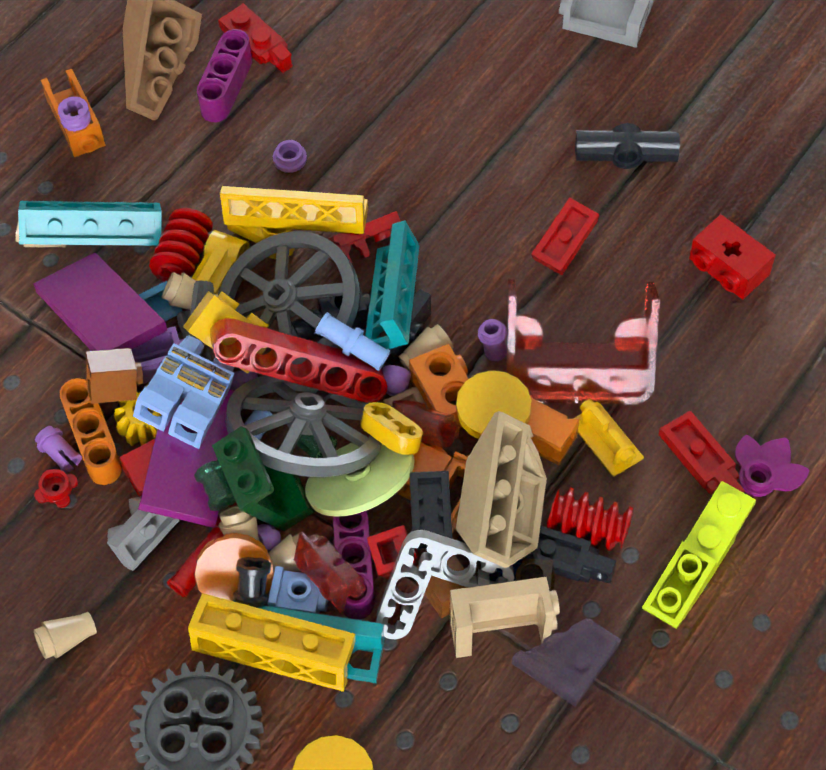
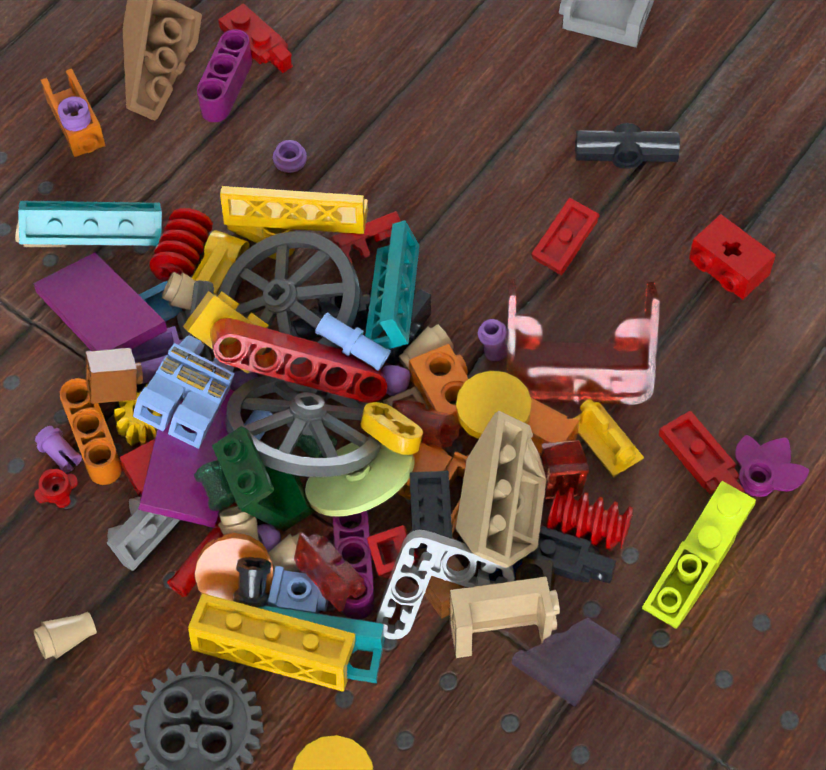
(564, 467): none -> clear red slope

